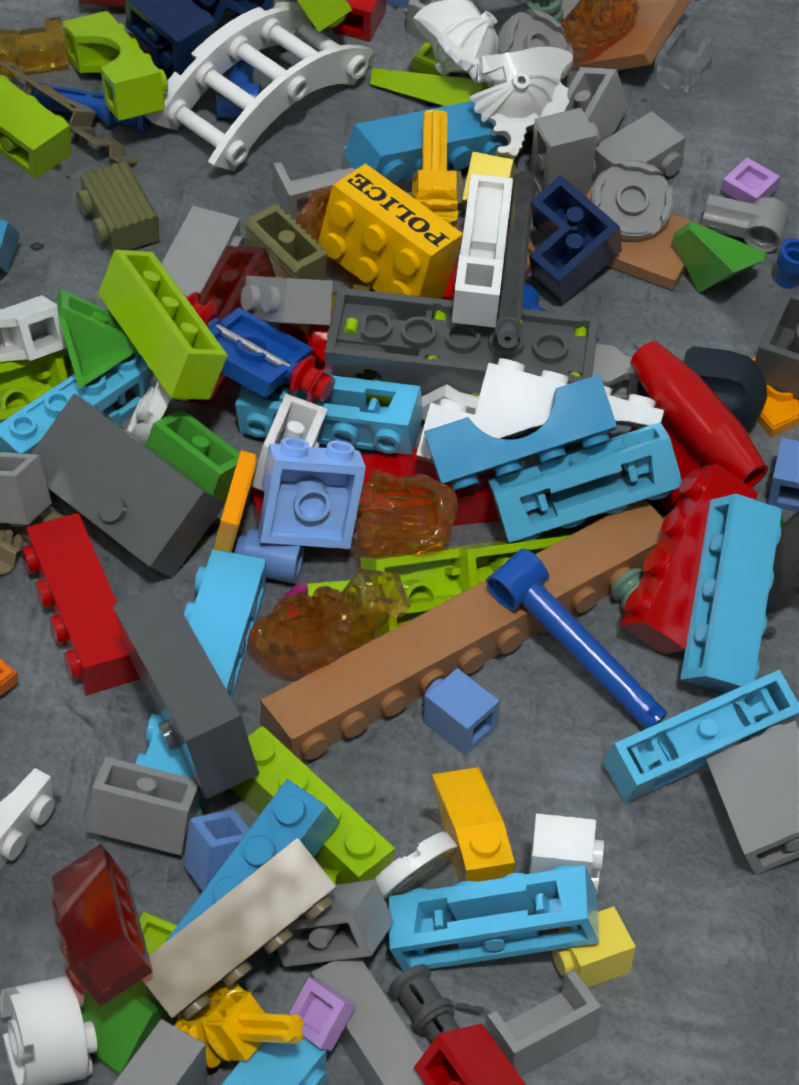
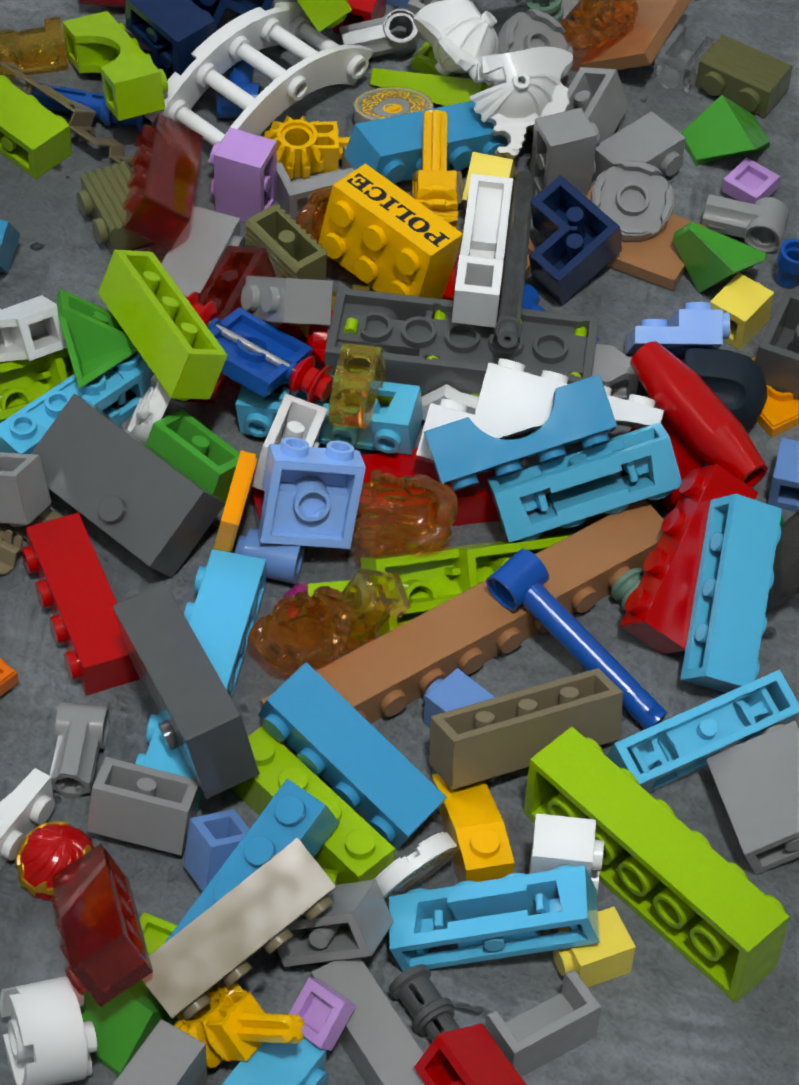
(46, 852): none -> red hair
(78, 737): none -> light grey piece
(162, 181): none -> clear red brick
(244, 174): none -> lavender brick
(307, 146): none -> yellow gear
(350, 755): none -> dark azure brick
(356, 386): none -> clear yellow leg
(377, 34): none -> light grey piece
(388, 103): none -> tile
(512, 728): none -> dark tan brick
(661, 865): none -> lime brick
(688, 327): none -> light blue plate
(723, 132): none -> bright green slope
(743, 75): none -> olive brick
(748, 307): none -> light yellow brick

